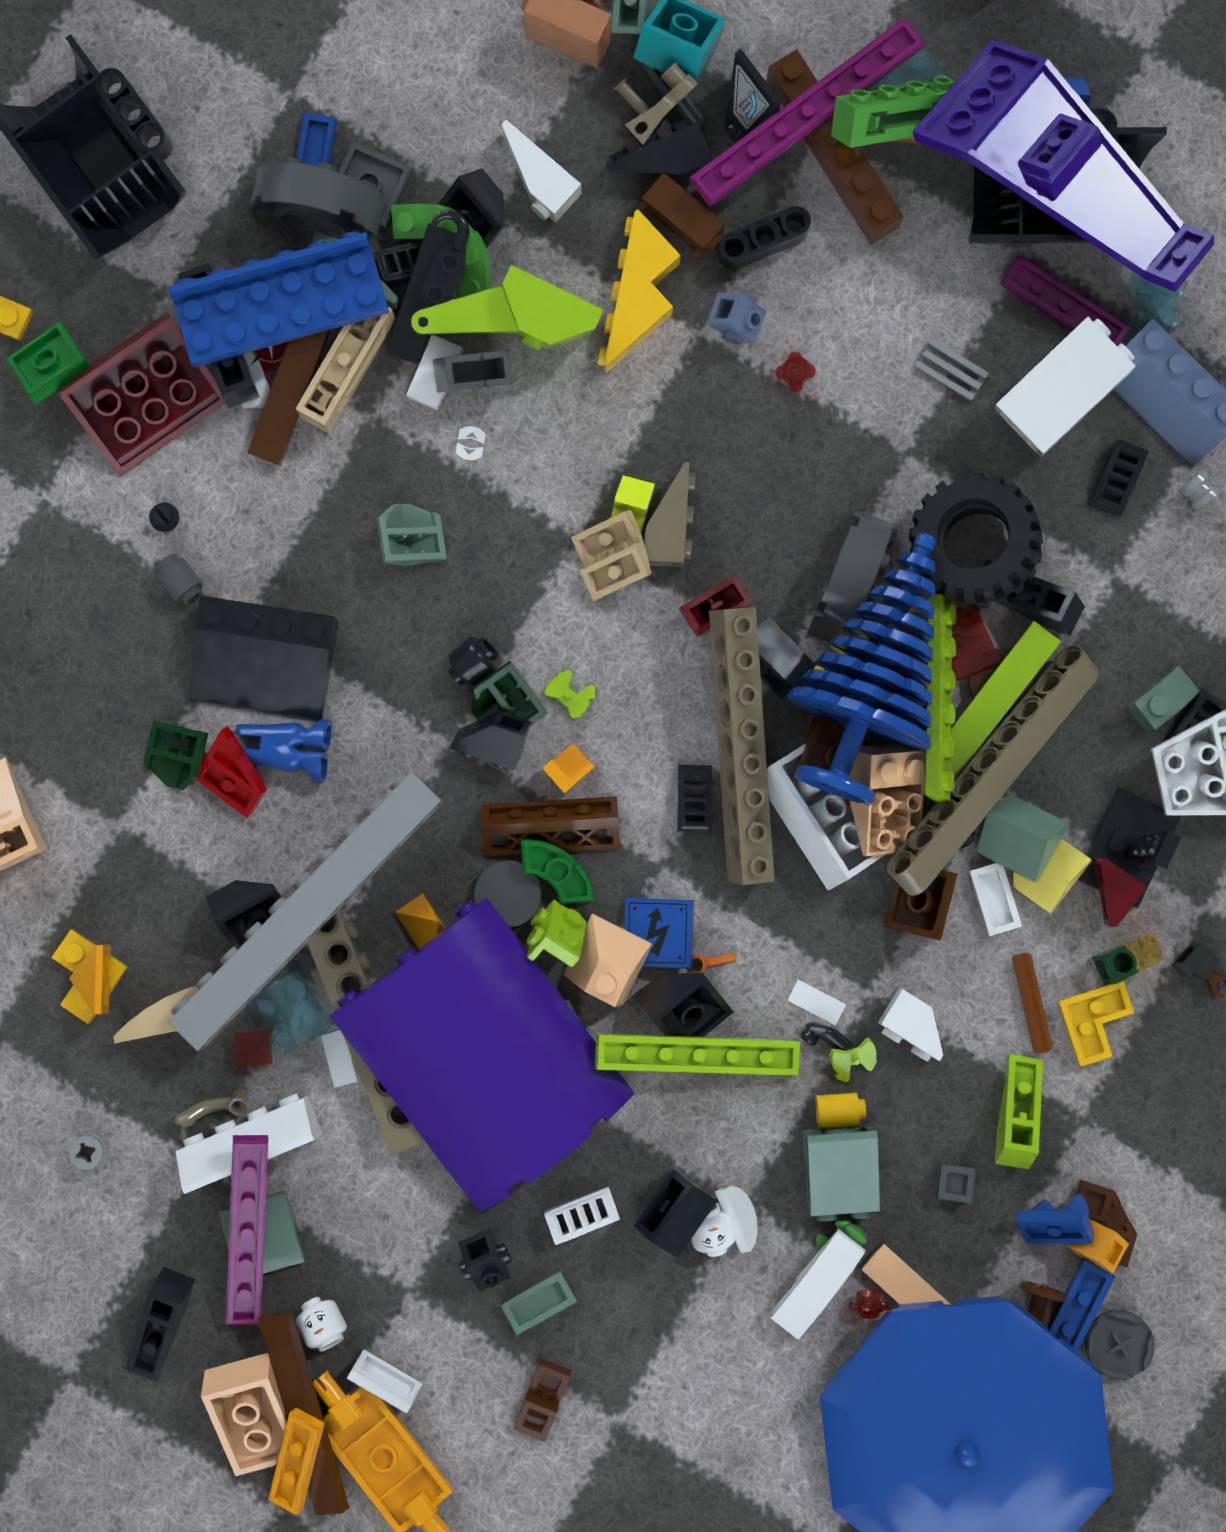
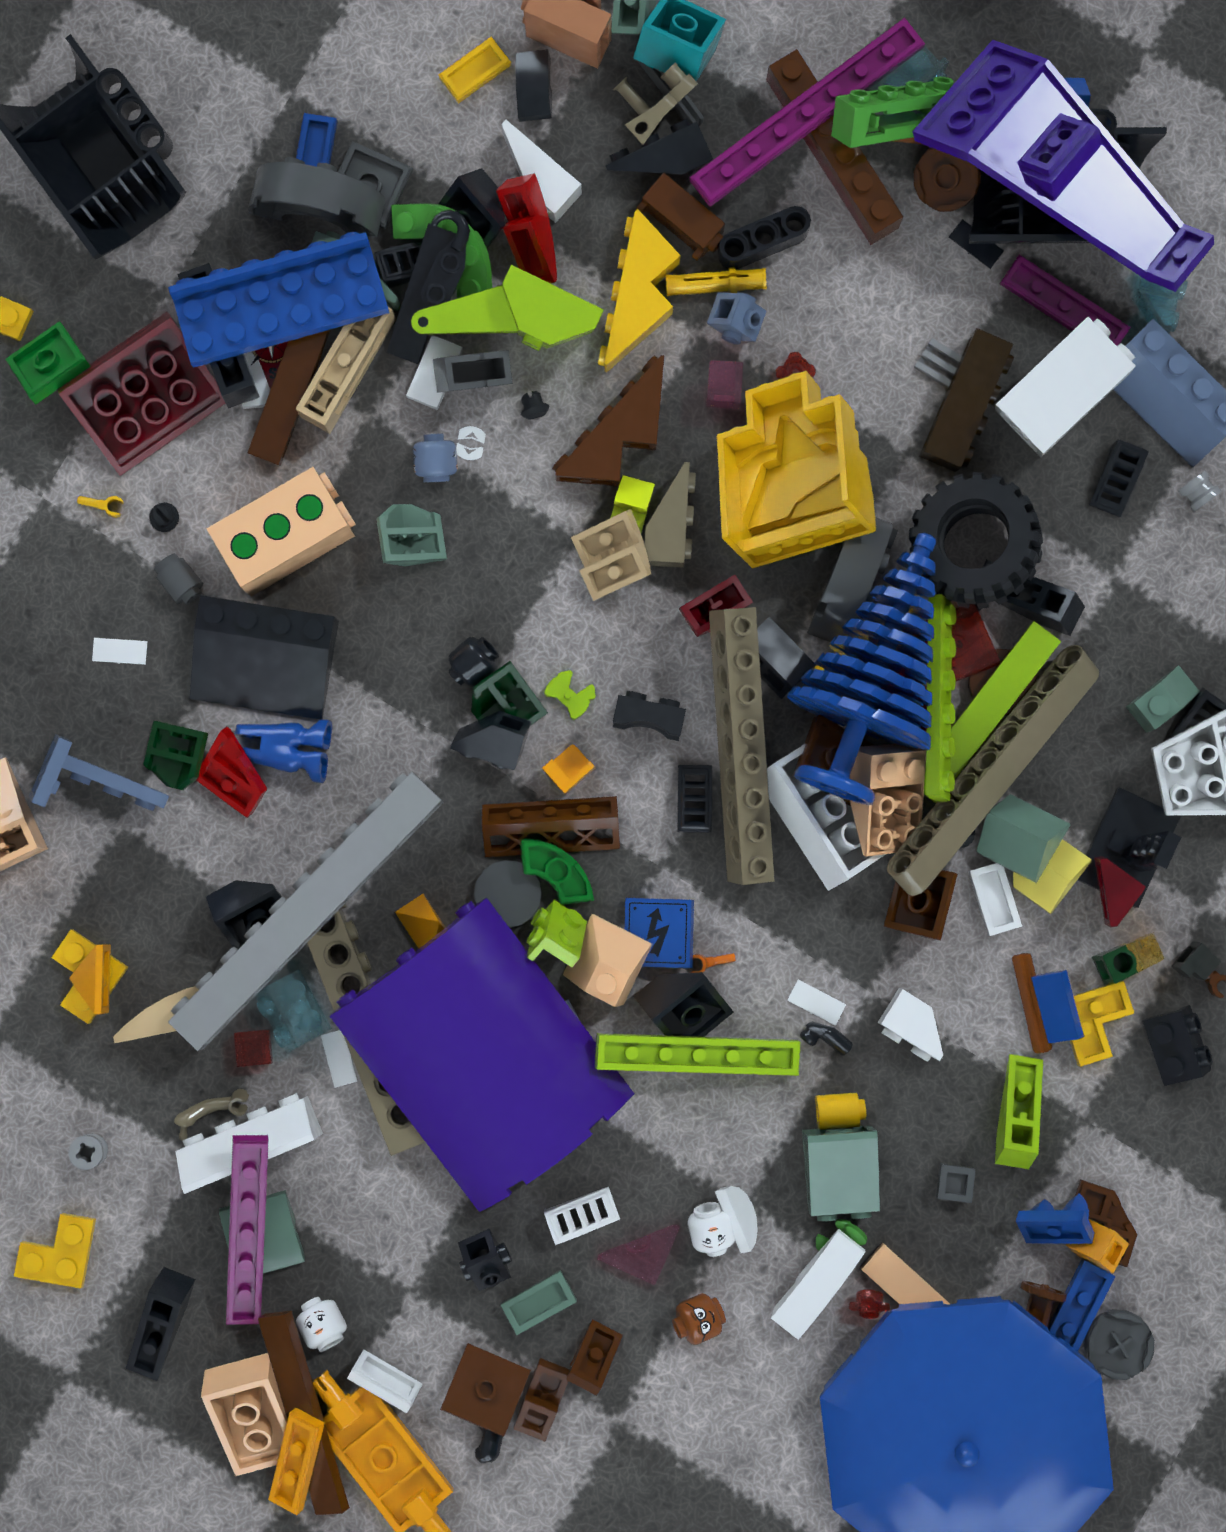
(63, 1262): none -> yellow plate
(84, 772): none -> sand blue piece
(101, 504): none -> yellow hand
(119, 651): none -> white window
(282, 531): none -> light nougat brick
(435, 458): none -> sand blue head
(474, 70): none -> yellow tile
(485, 1390): none -> reddish brown plate
(489, 1447): none -> black arm
(528, 226): none -> red slope
(533, 85): none -> black slope
(533, 406): none -> black piece
(594, 1357): none -> reddish brown slope
(627, 425): none -> reddish brown slope
(637, 712): none -> black brick
(644, 1255): none -> clear pink tile
(675, 1212): black slope -> none
(699, 1319): none -> dark orange head
(710, 282): none -> yellow pin
(724, 384): none -> clear pink panel
(749, 100): slope -> none
(792, 474): none -> yellow panel
(842, 1060): lime piece -> none
(945, 181): none -> reddish brown tile
(966, 400): none -> dark brown brick
(985, 253): none -> black window
(1057, 1006): none -> blue tile
(1178, 1046): none -> black bracket

